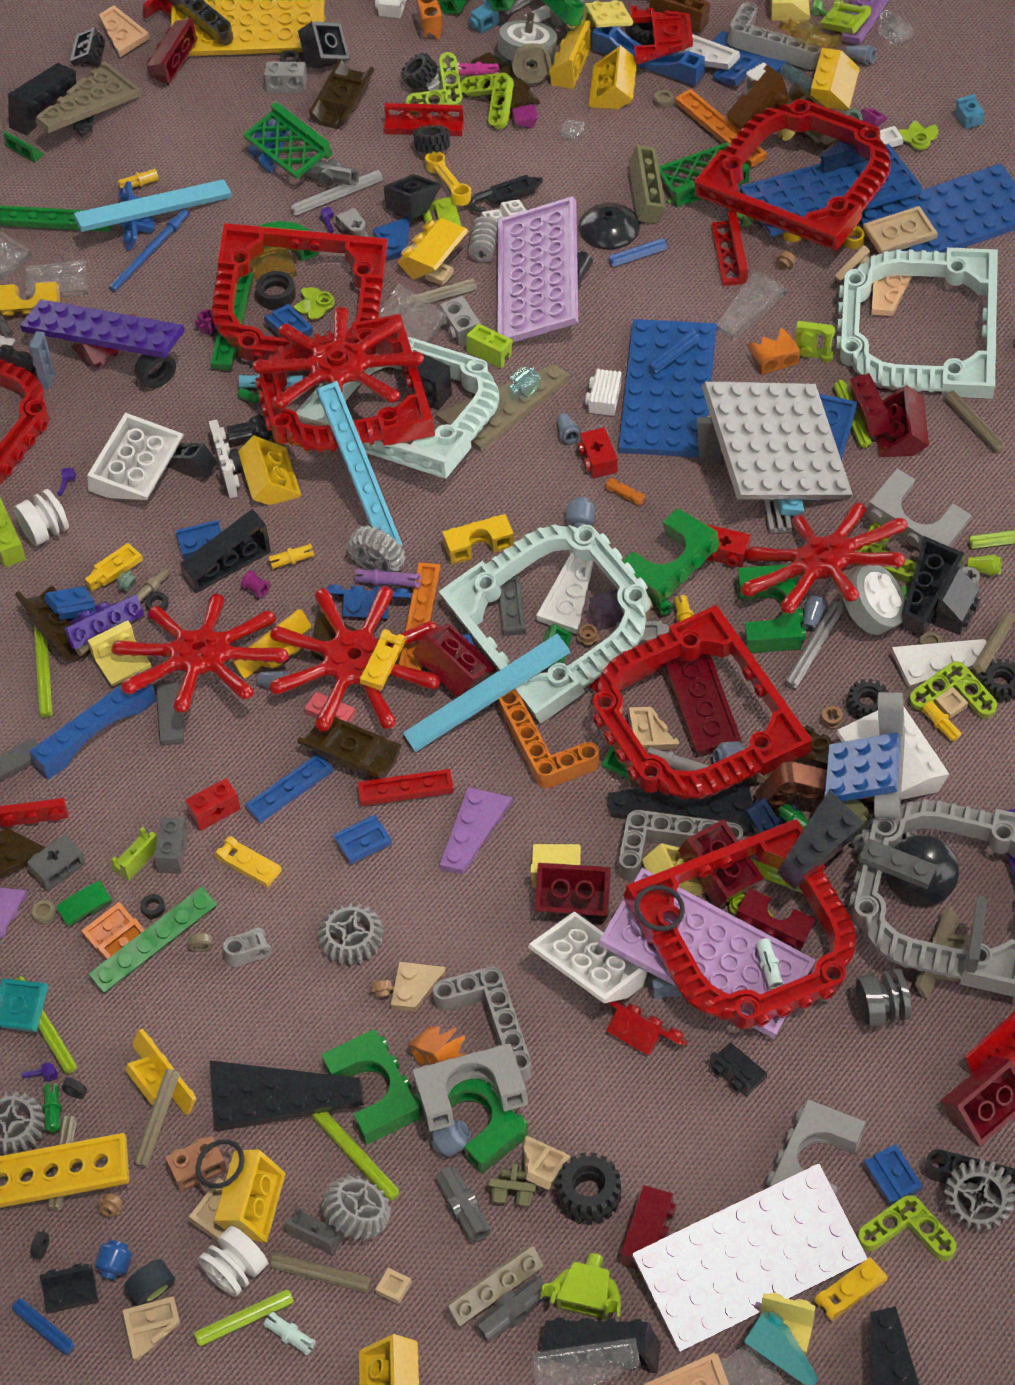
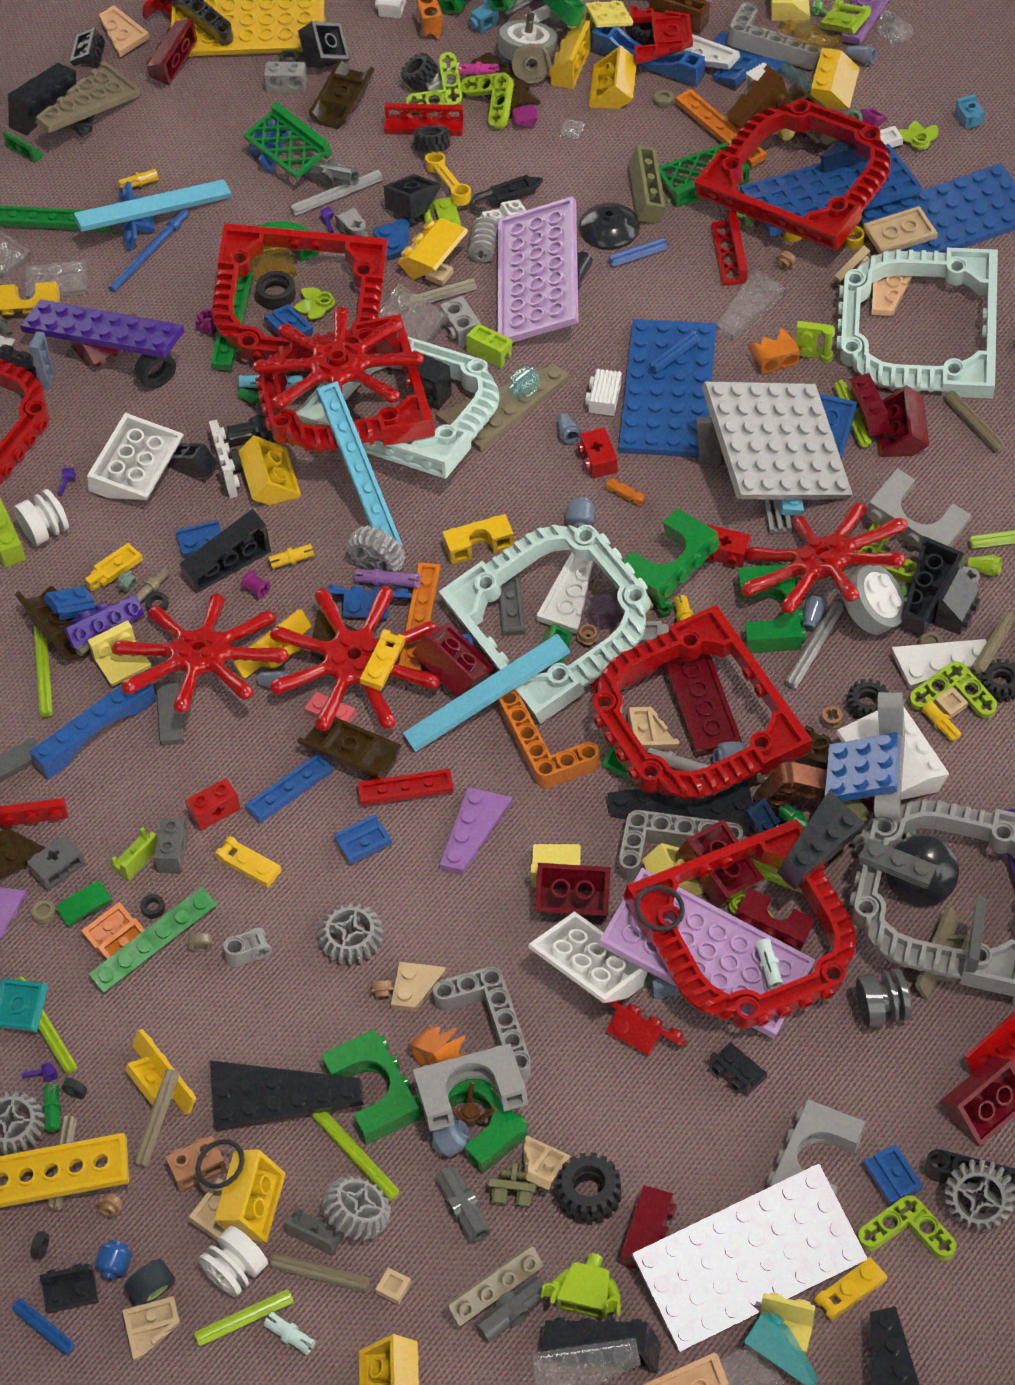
(470, 1112): none -> reddish brown plant

